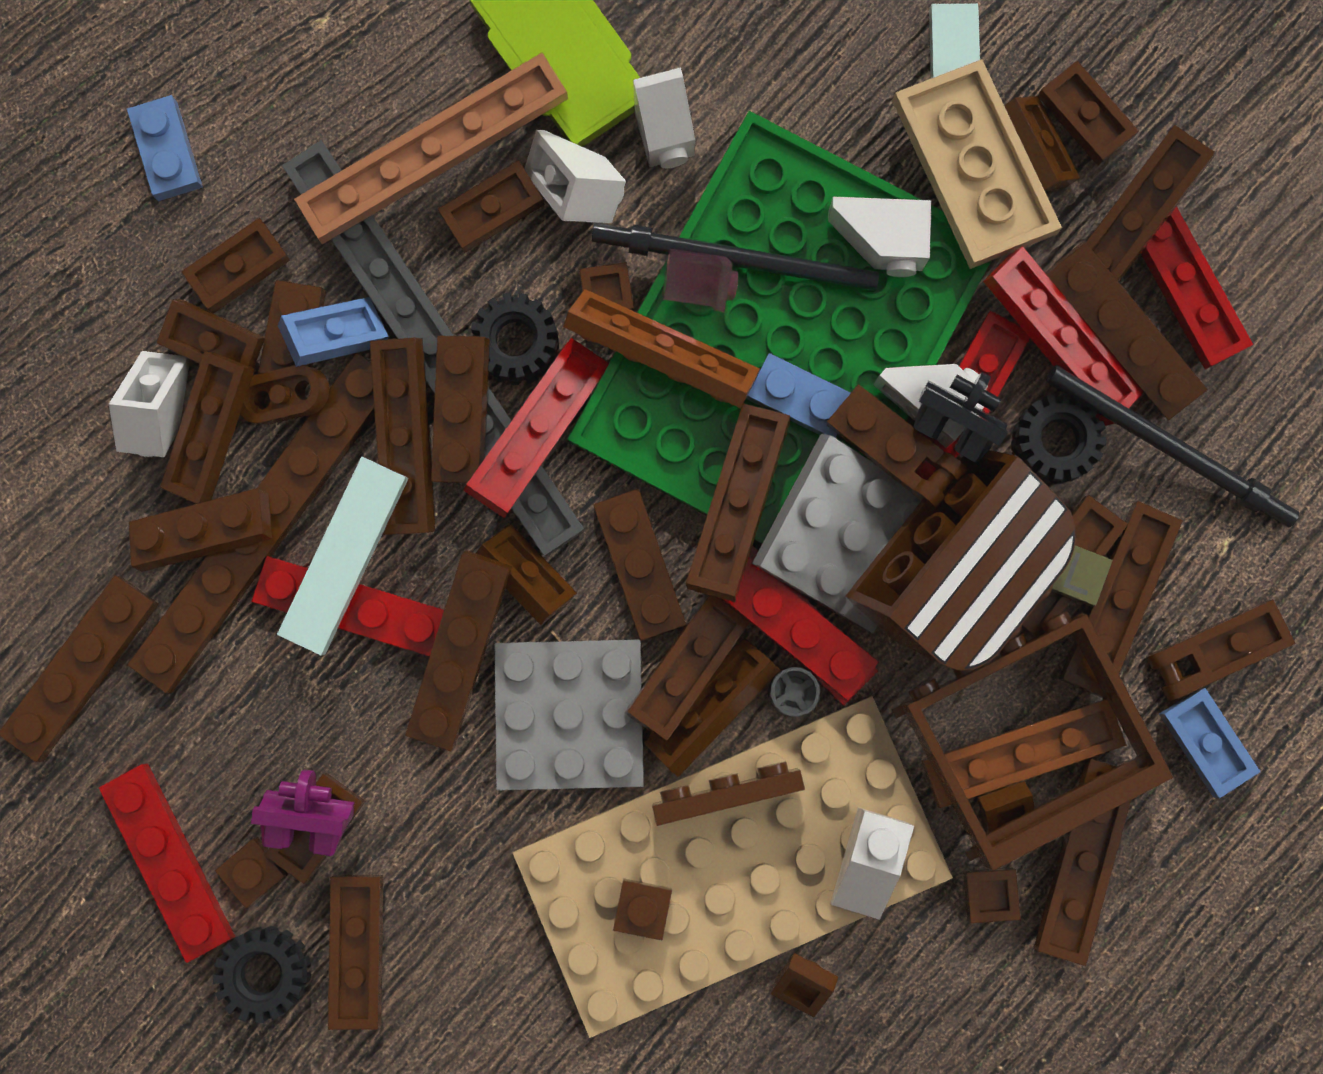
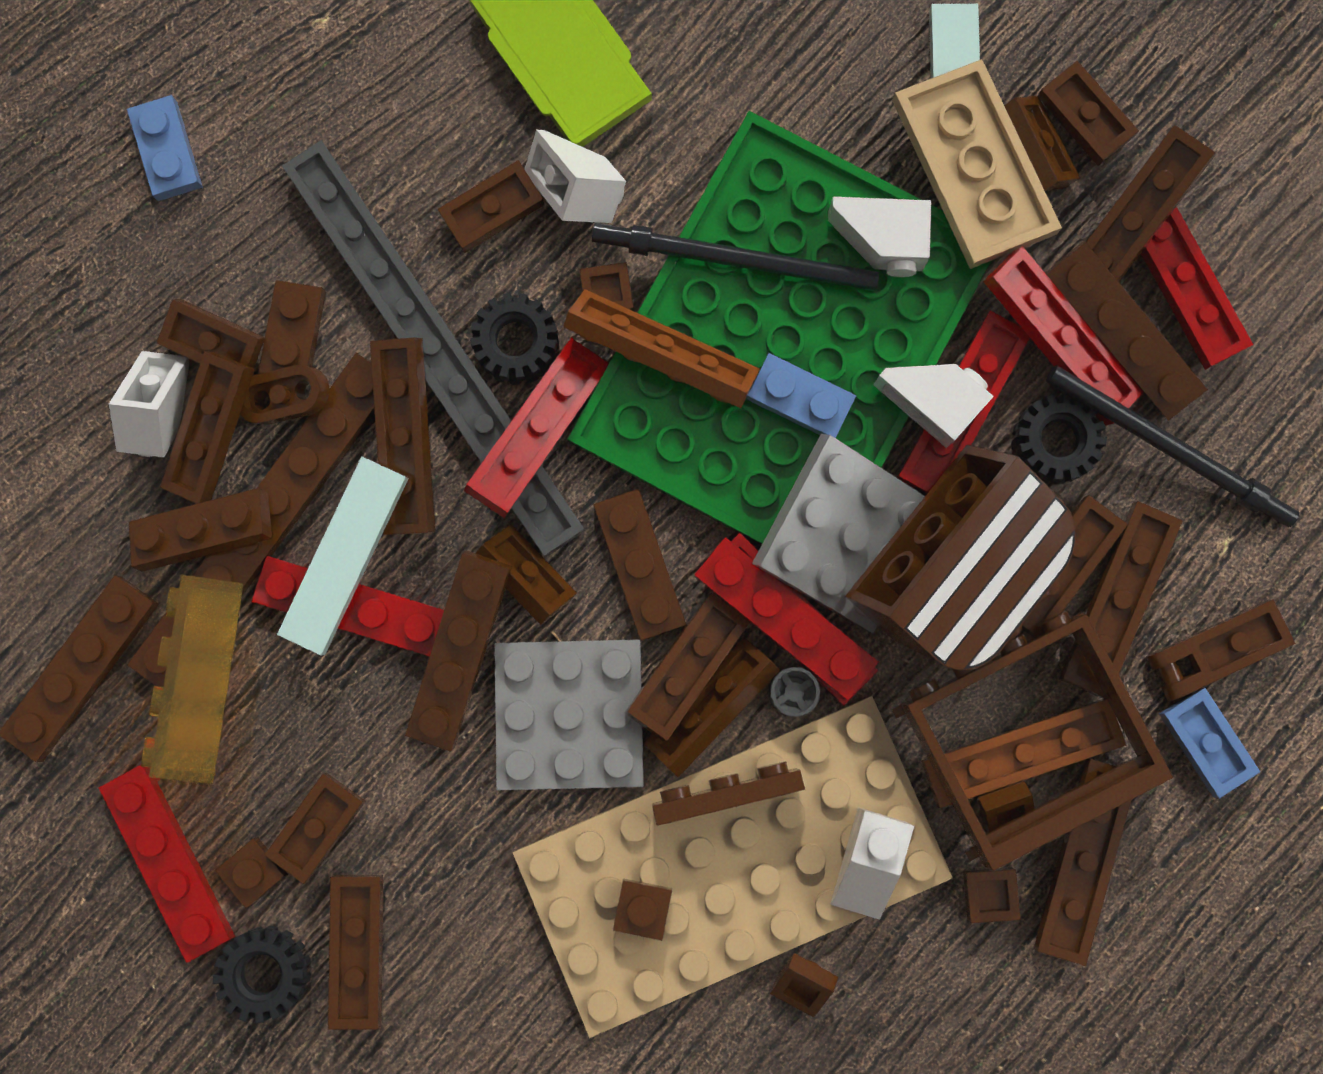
(195, 681): none -> clear yellow wedge
(235, 265): reddish brown plate -> none
(303, 808): magenta hips -> none
(331, 331): medium blue plate -> none
(431, 148): nougat plate -> none
(459, 407): reddish brown plate -> none
(664, 118): white slope -> none
(699, 279): clear pink bracket -> none
(738, 502): reddish brown plate -> none
(895, 446): reddish brown plate -> none
(981, 428): black hips -> none
(1083, 577): olive tile -> none

